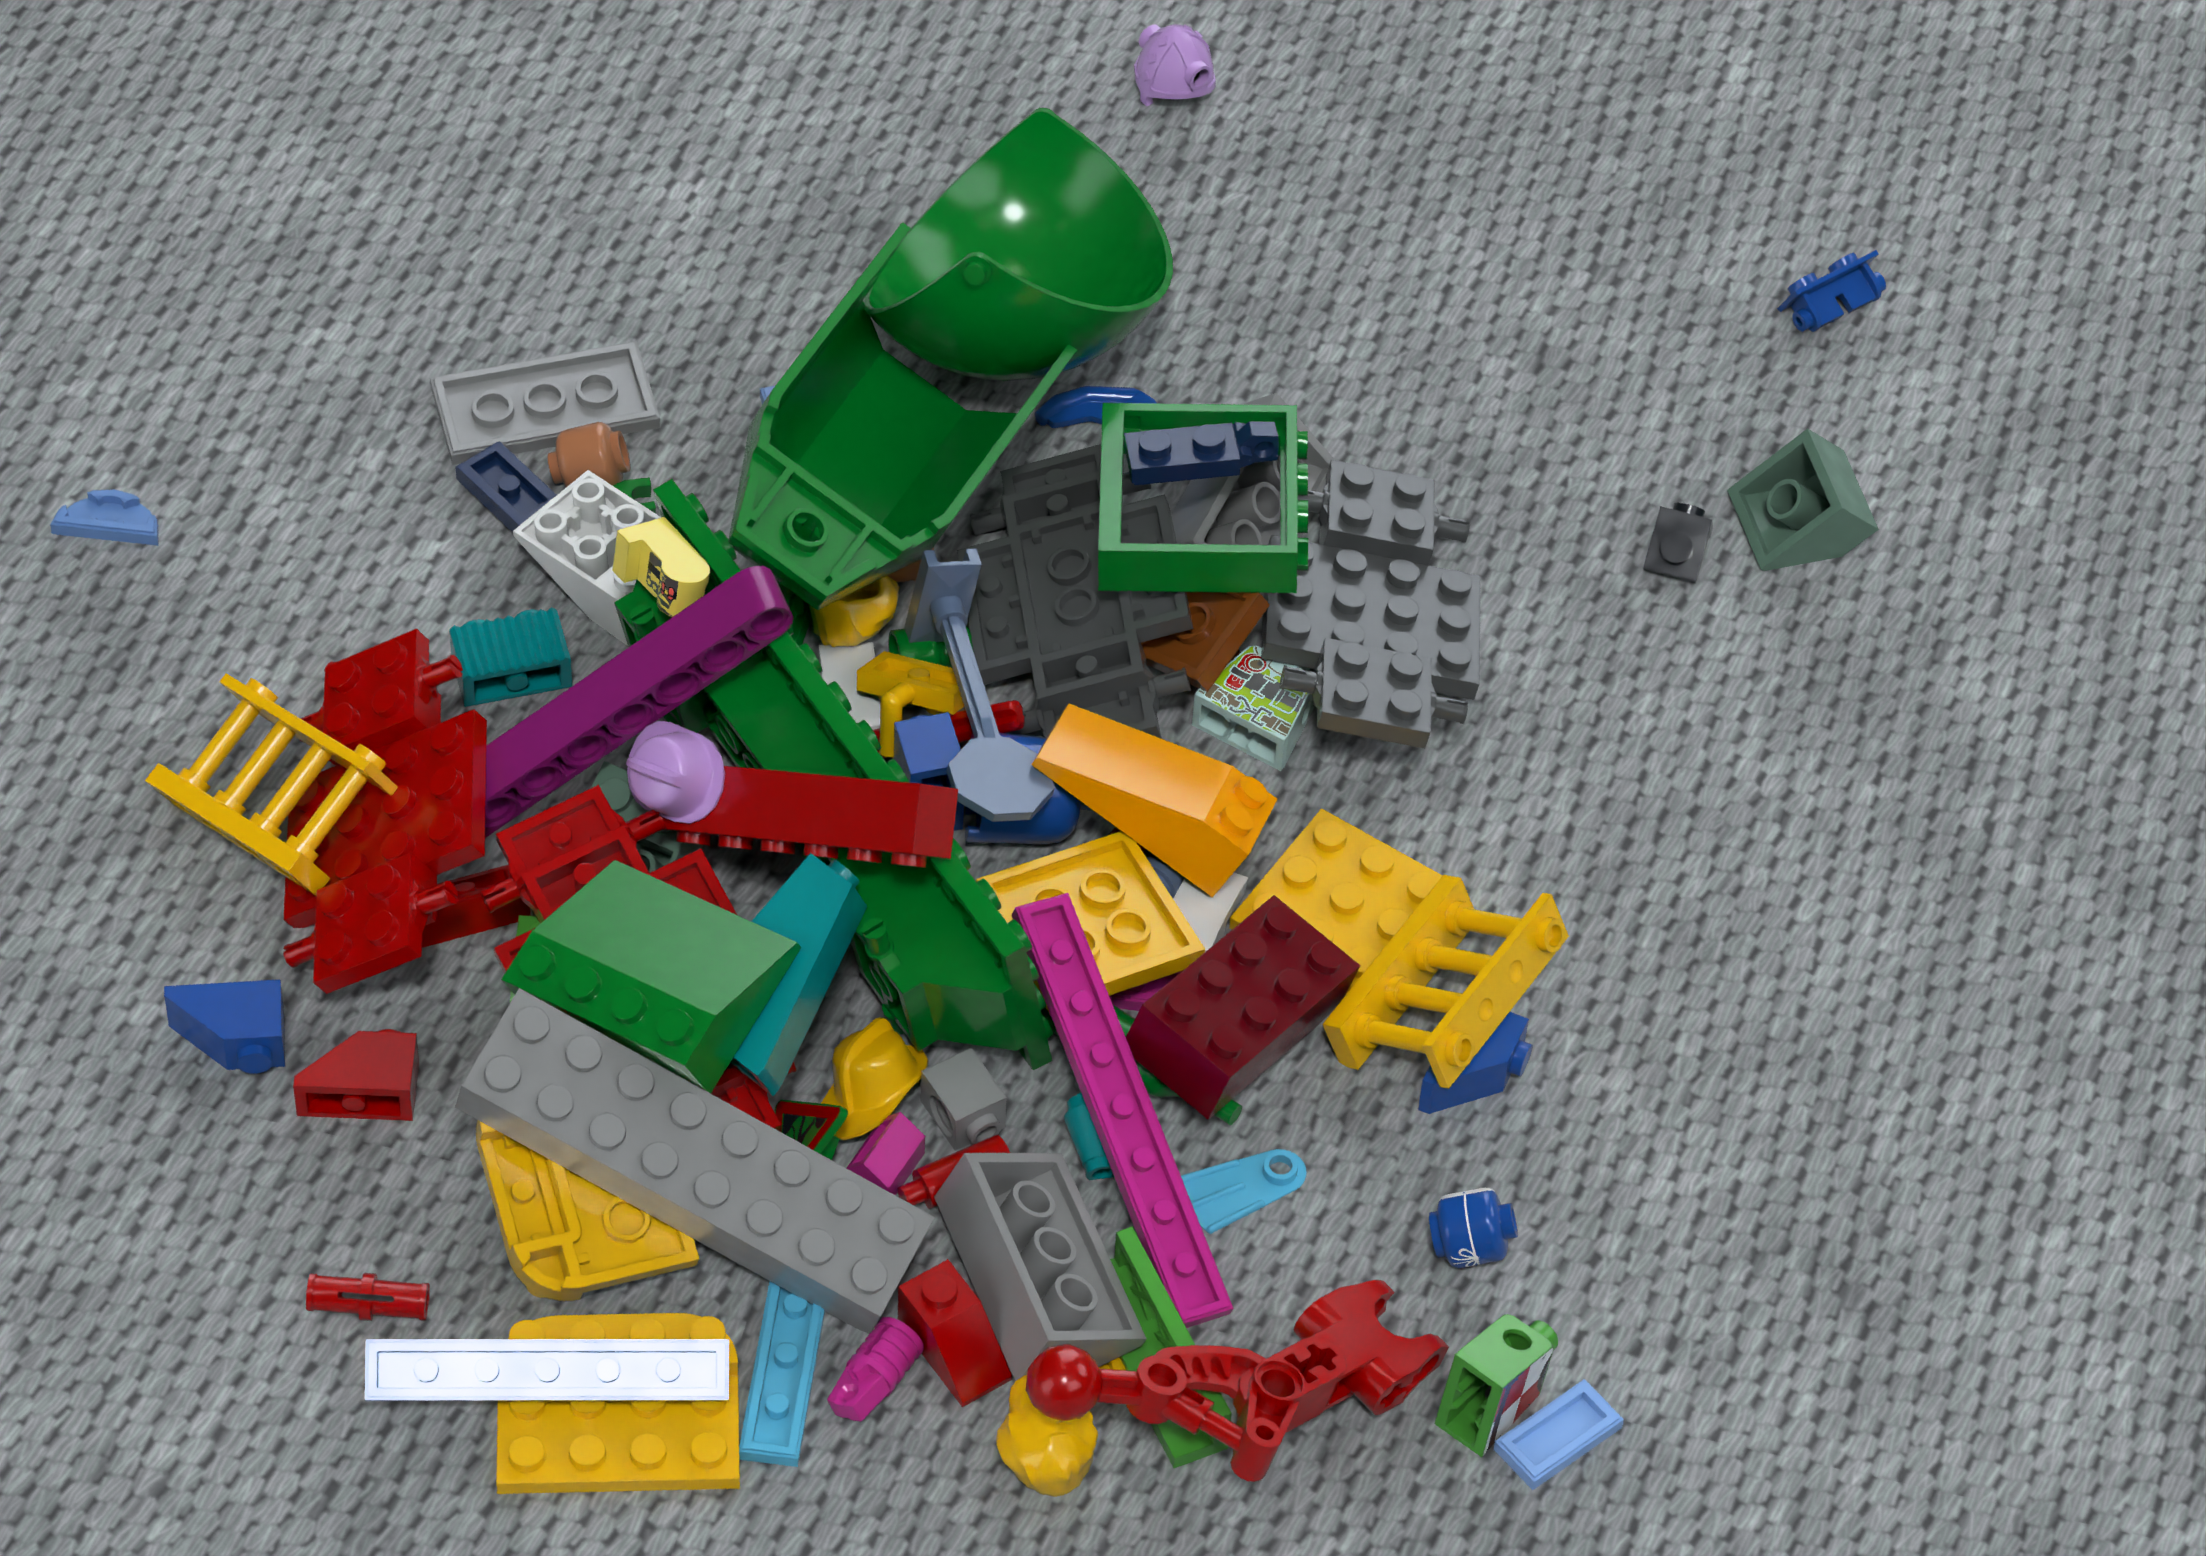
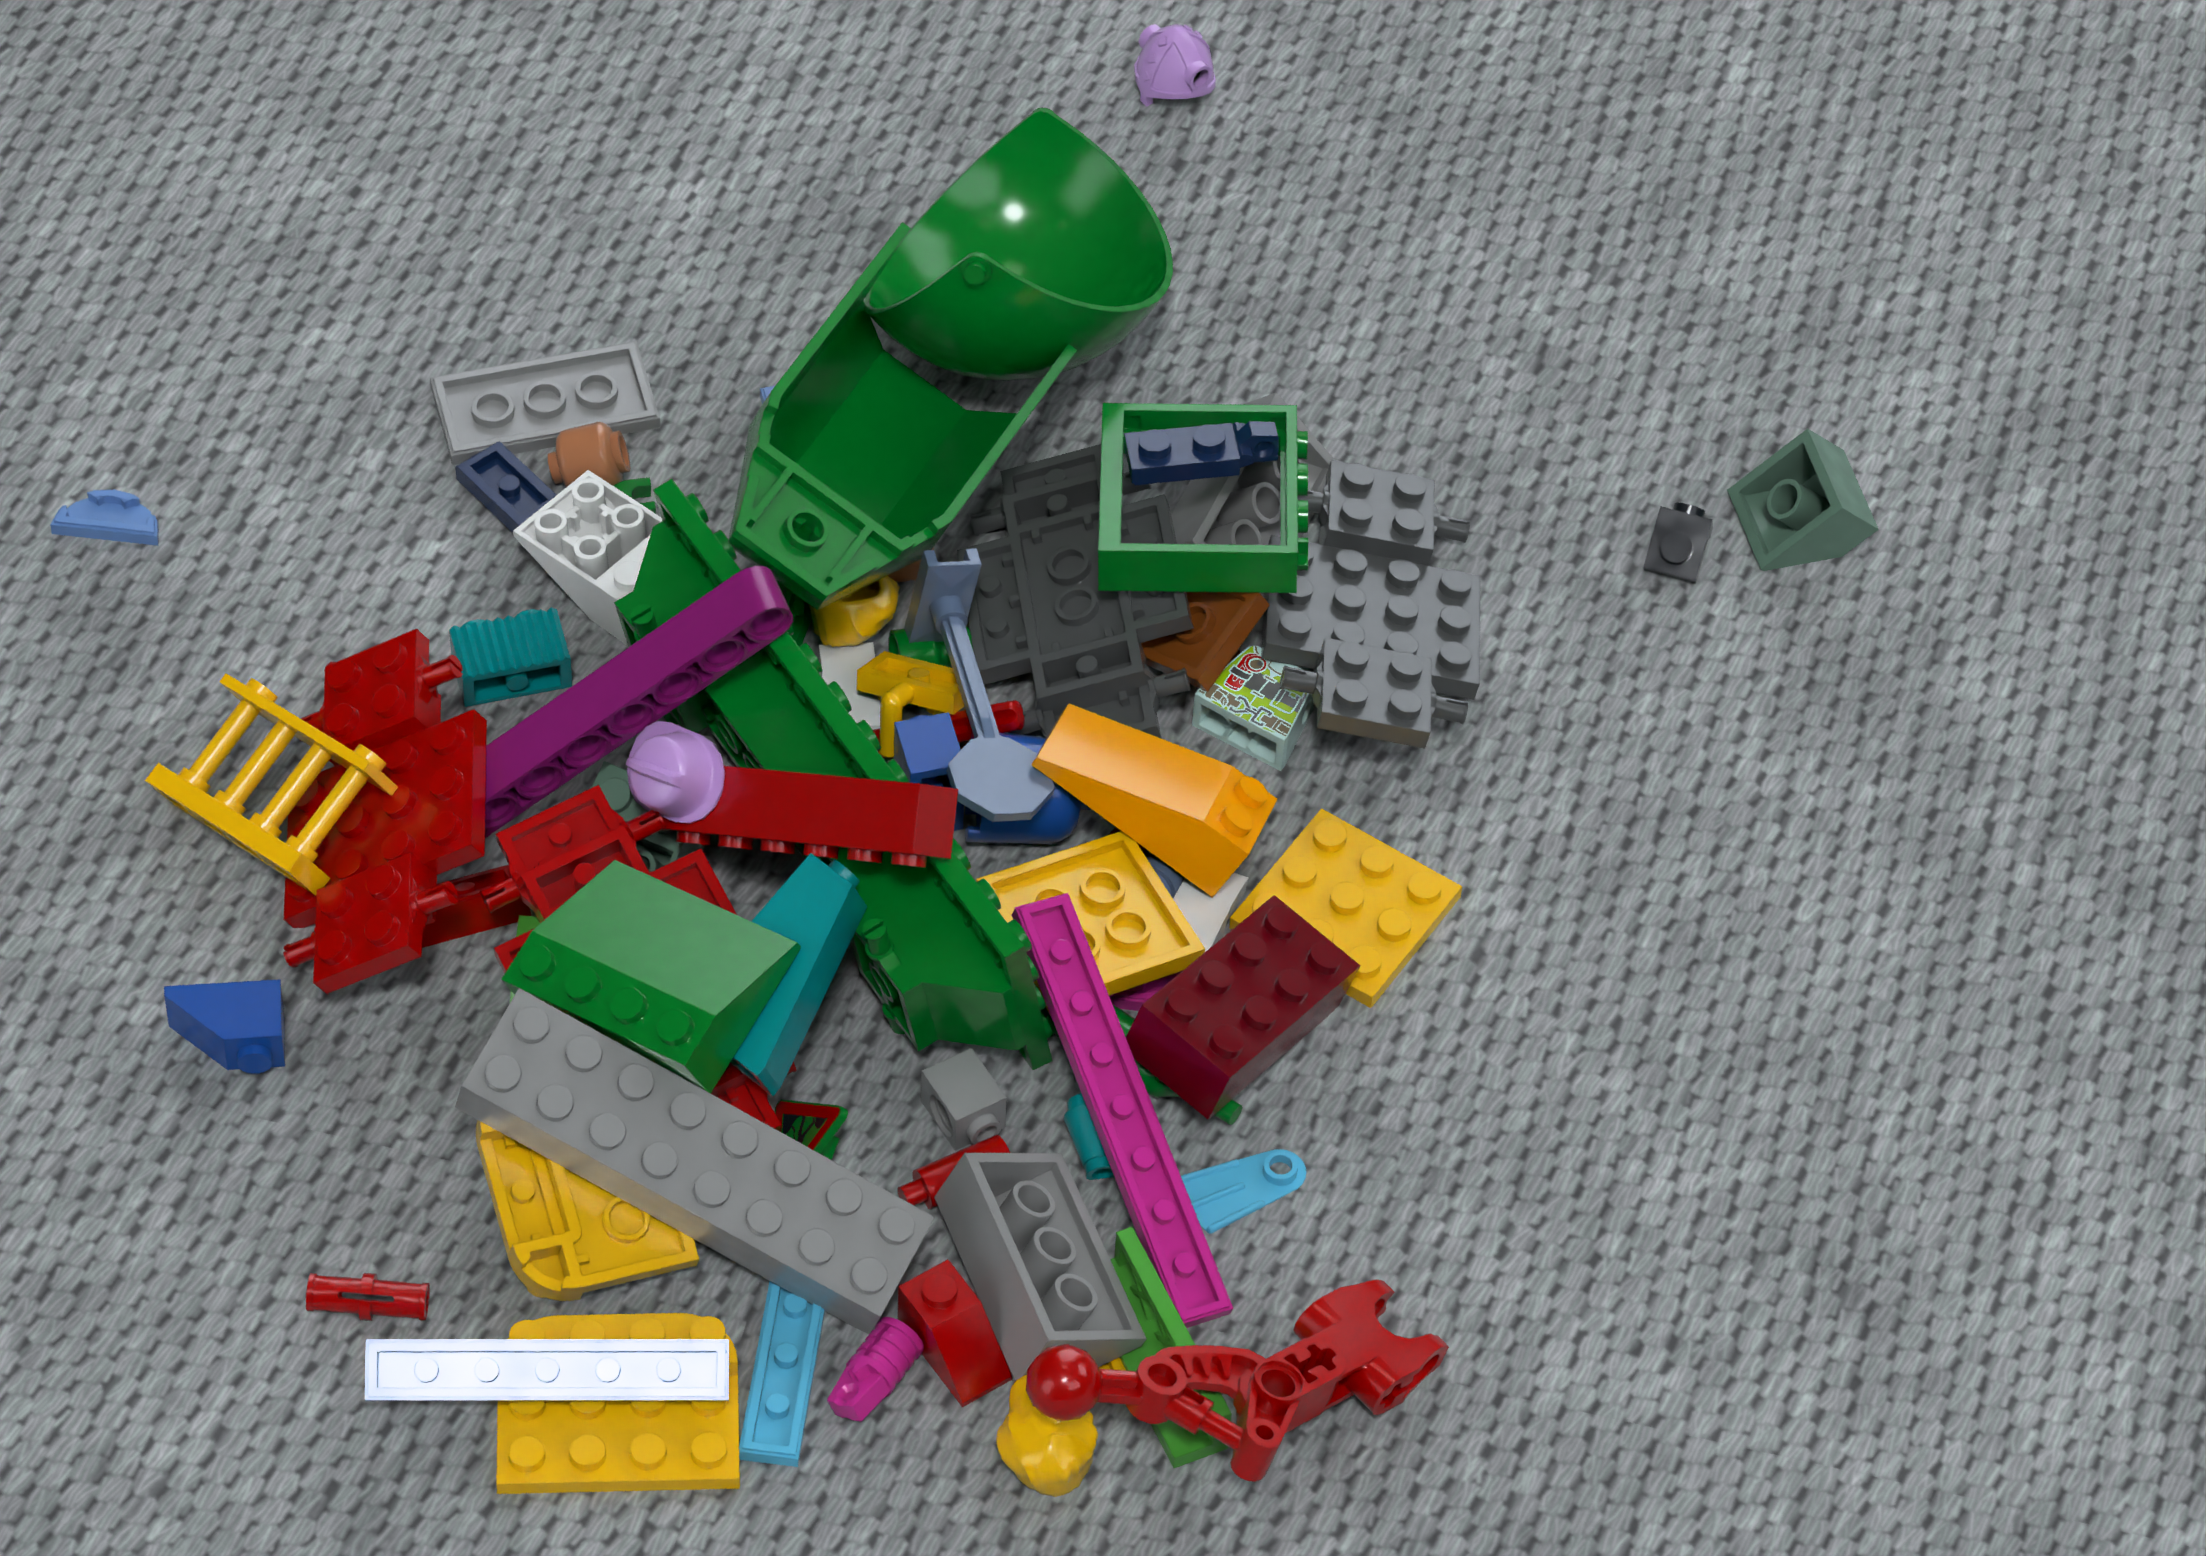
(362, 1078): red slope -> none
(661, 563): light yellow leg -> none
(872, 1076): yellow piece -> none
(890, 1153): dark pink piece -> none
(1085, 404): blue piece -> none
(1414, 956): yellow fence -> none
(1472, 1227): blue head -> none
(1486, 1073): blue slope -> none
(1508, 1359): bright green torso -> none
(1558, 1434): light blue tile -> none
(1848, 279): blue hinge -> none

